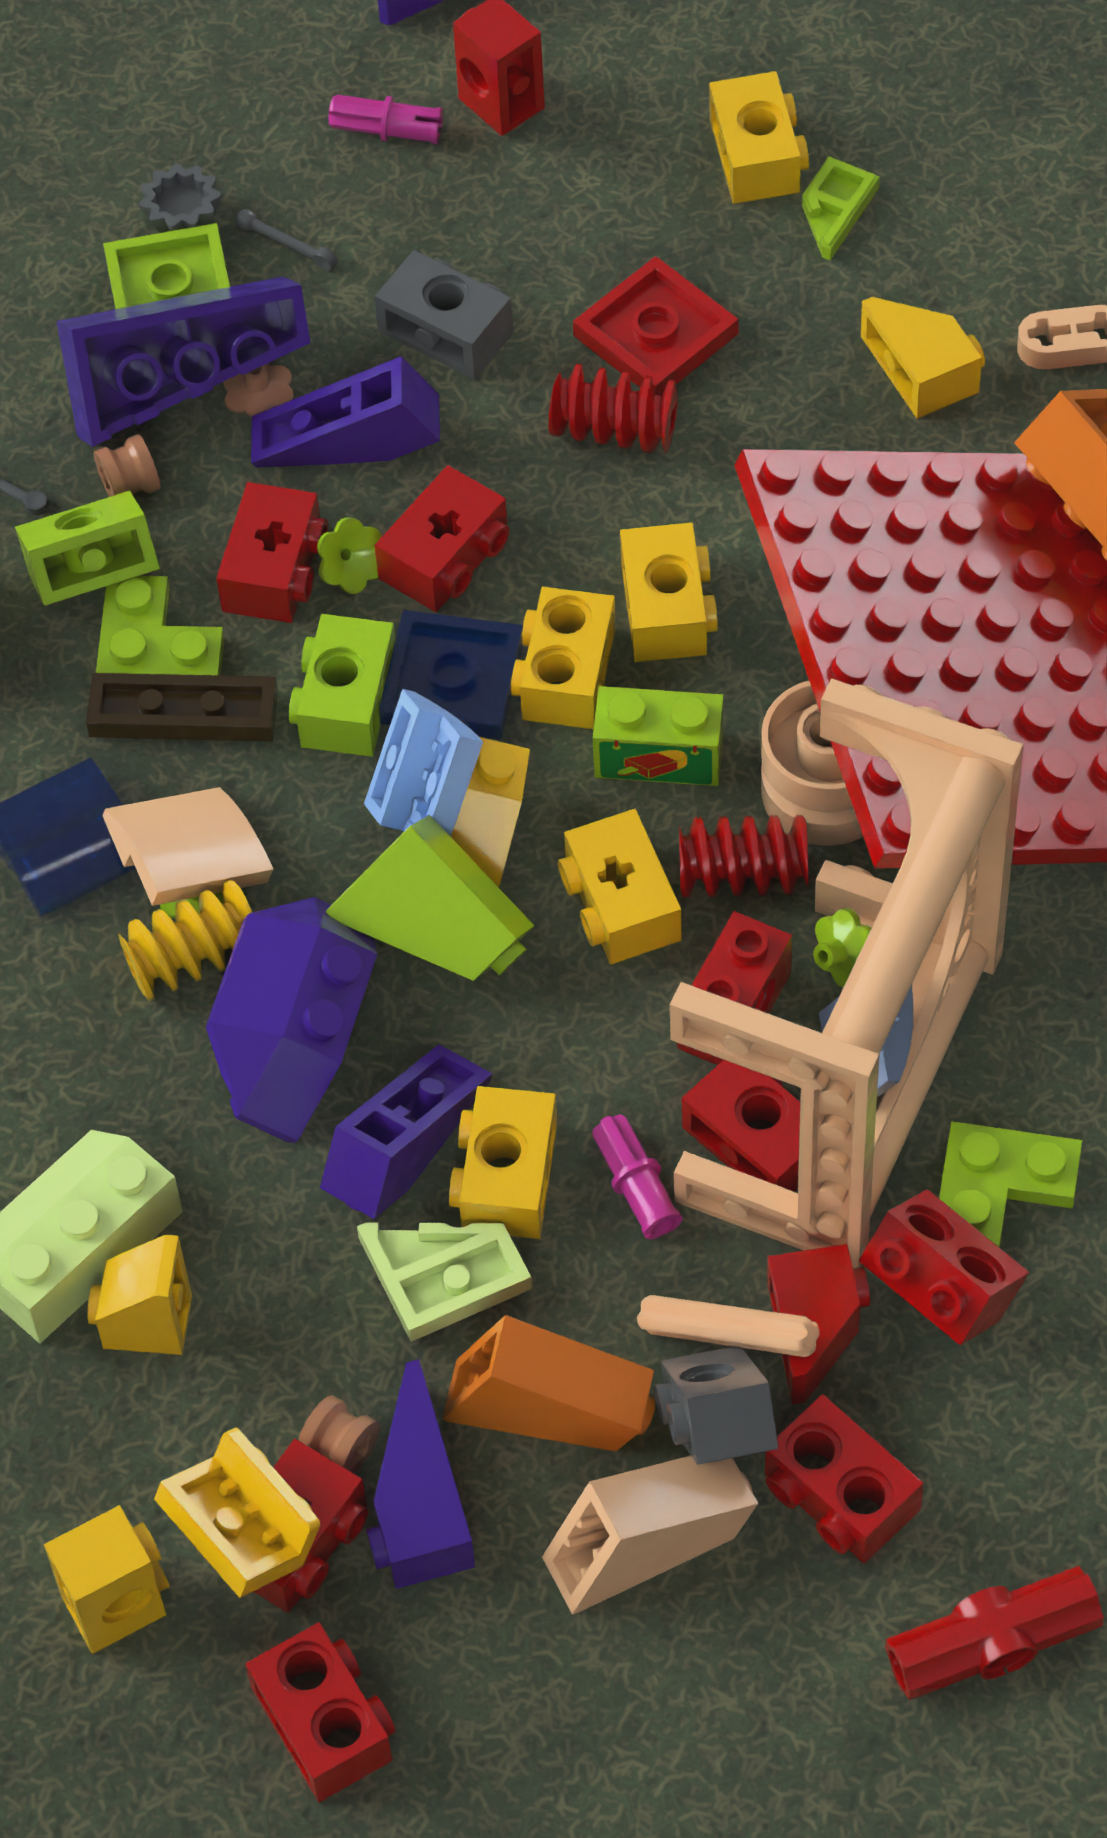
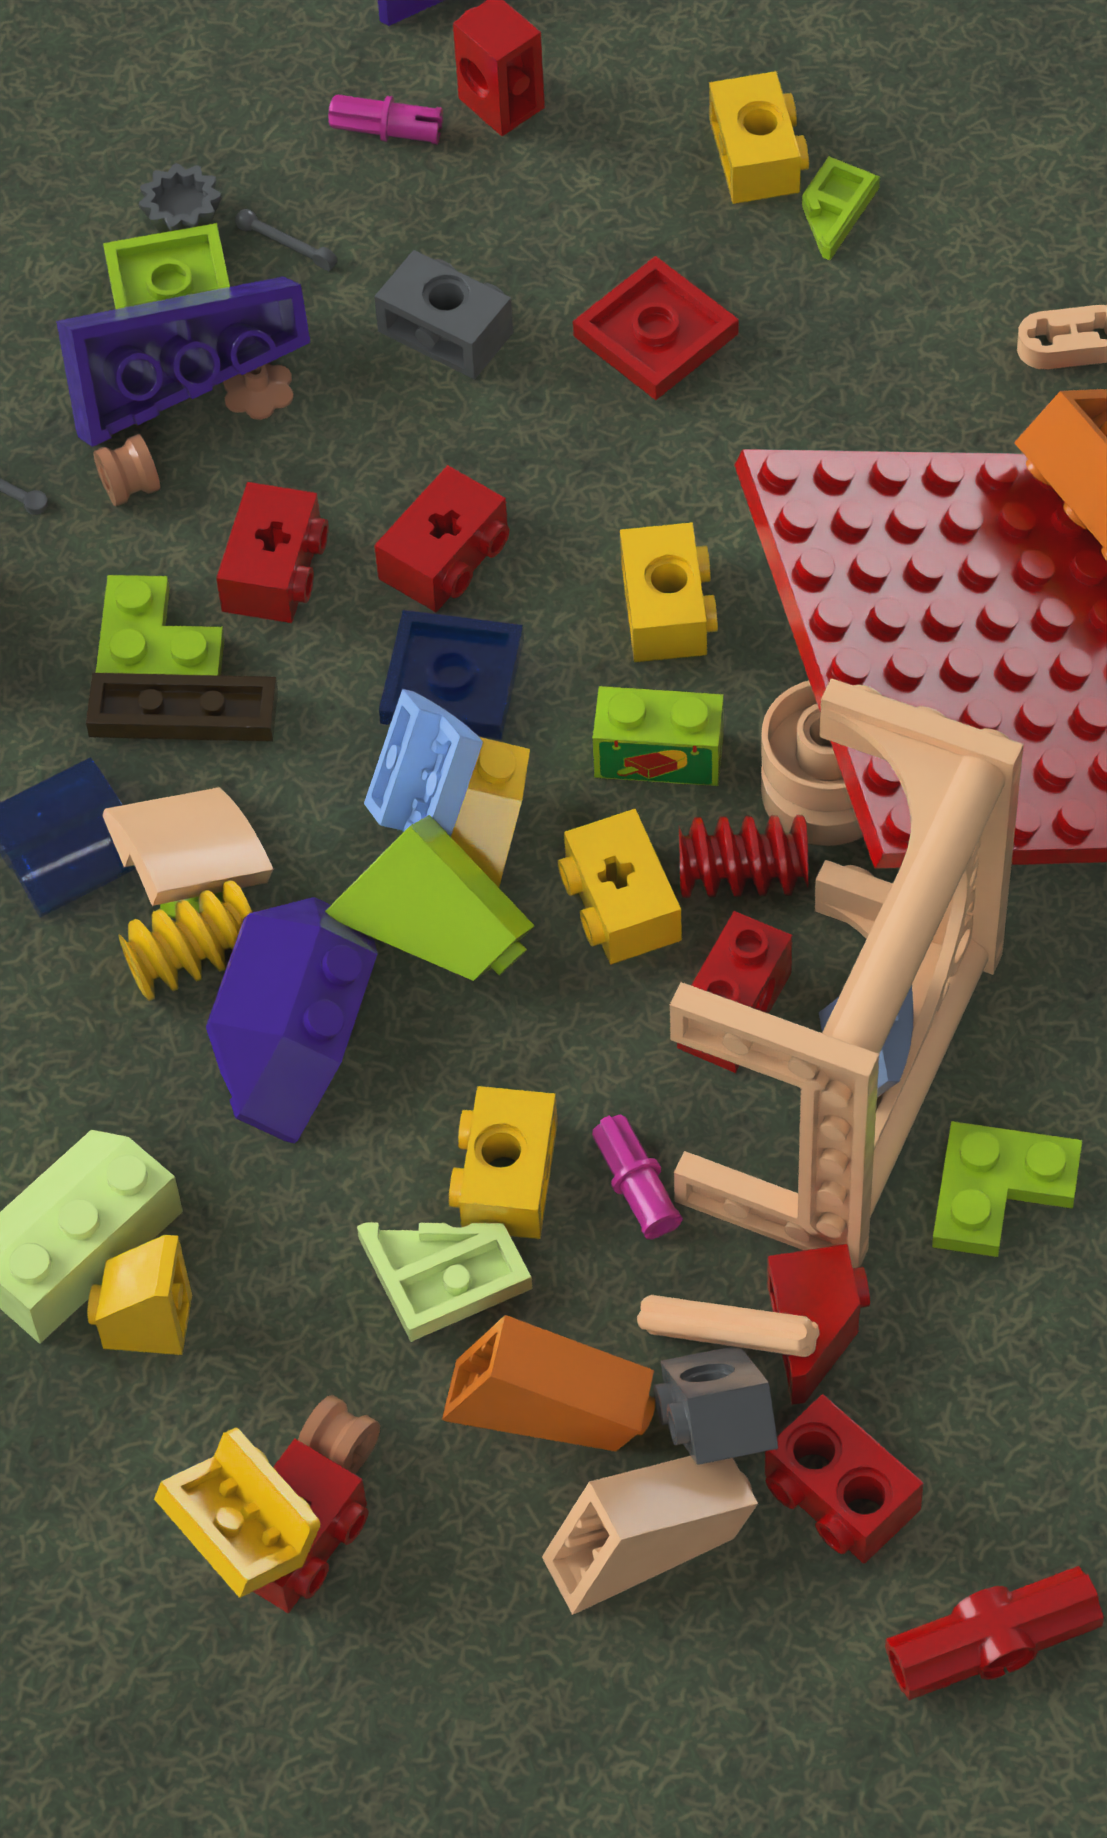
(87, 547): lime brick -> none
(108, 1577): yellow brick -> none
(310, 1716): red brick -> none
(348, 555): lime plant -> none
(348, 715): lime brick -> none
(351, 421): dark purple slope -> none
(399, 1131): dark purple slope -> none
(416, 1497): dark purple slope -> none
(571, 658): yellow brick -> none
(613, 410): red piece -> none
(719, 1115): red brick -> none
(839, 943): lime plant -> none
(922, 354): yellow slope -> none
(943, 1266): red brick -> none

